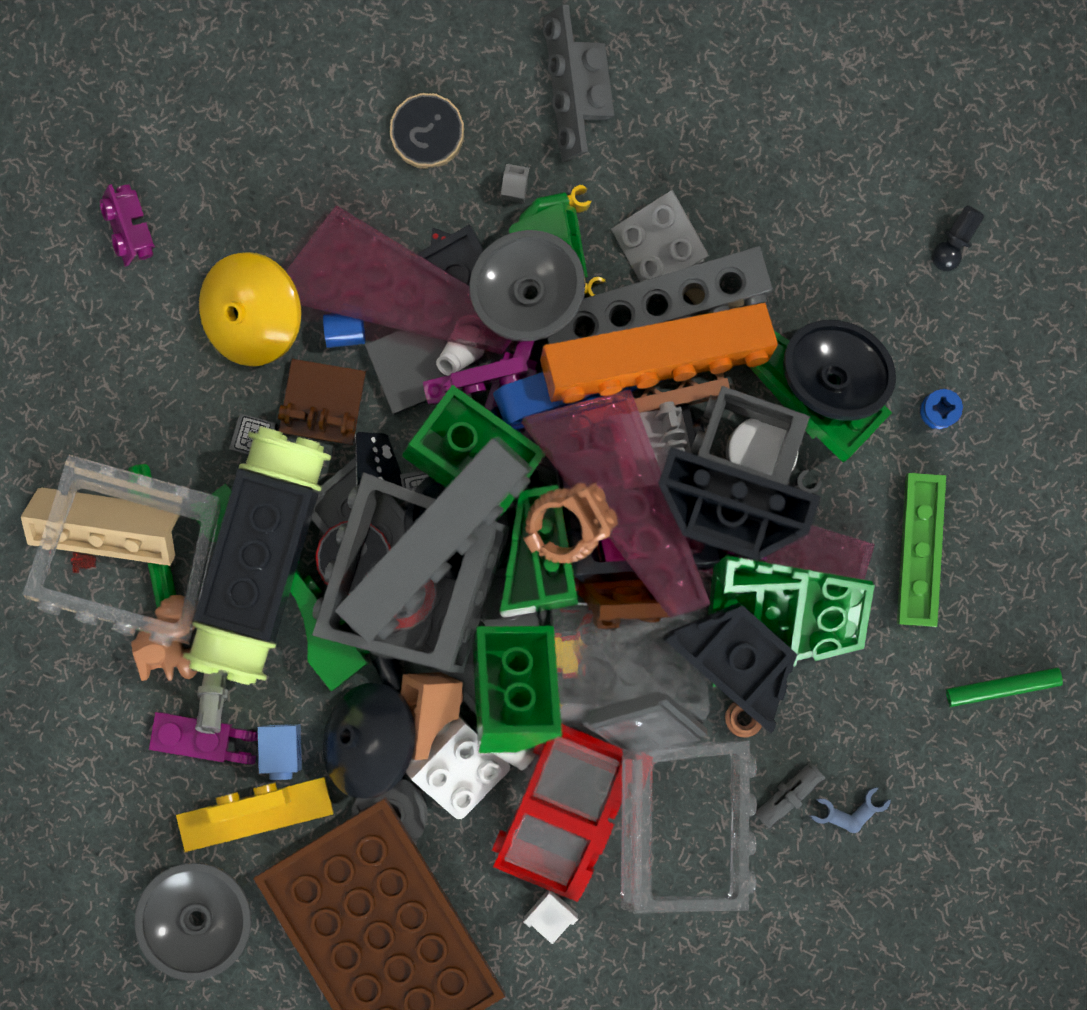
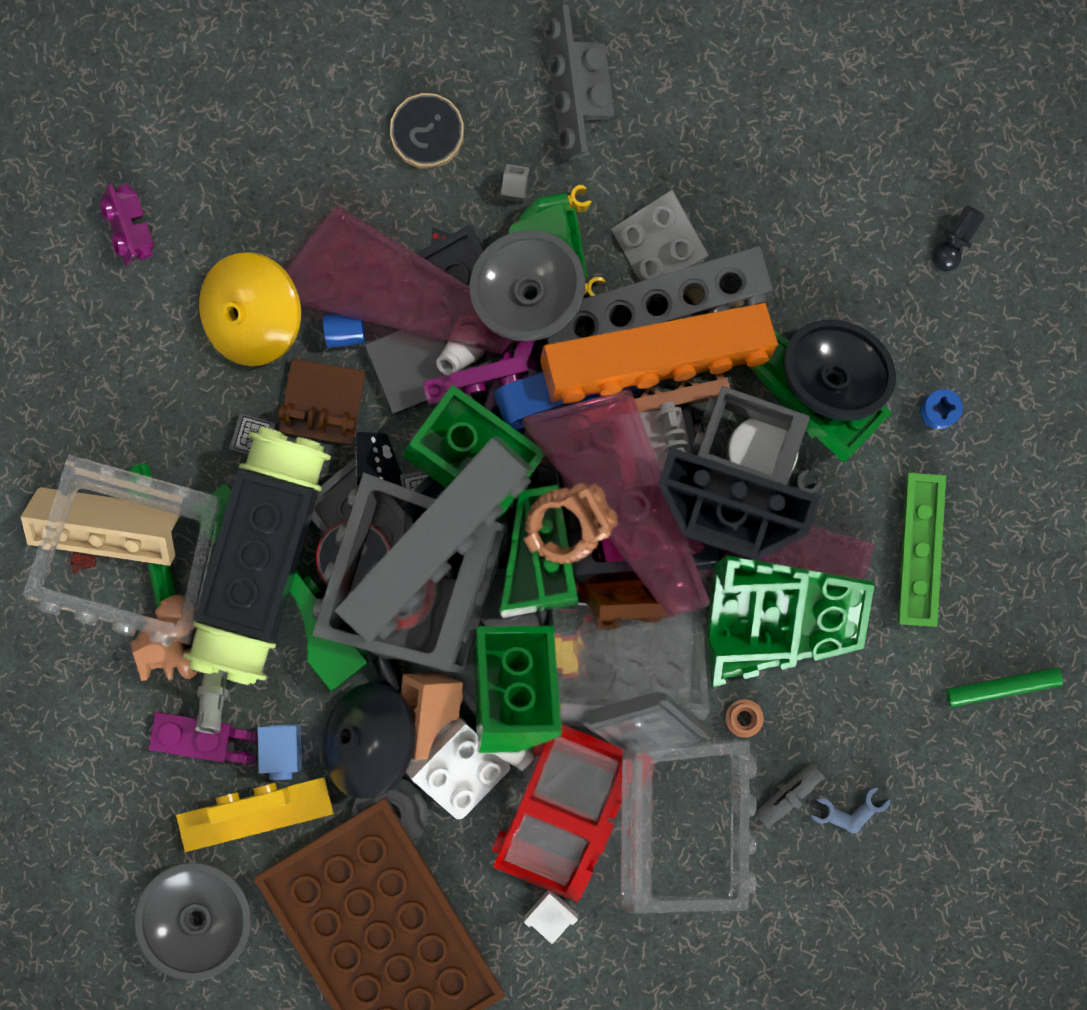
(739, 659): black wing -> none

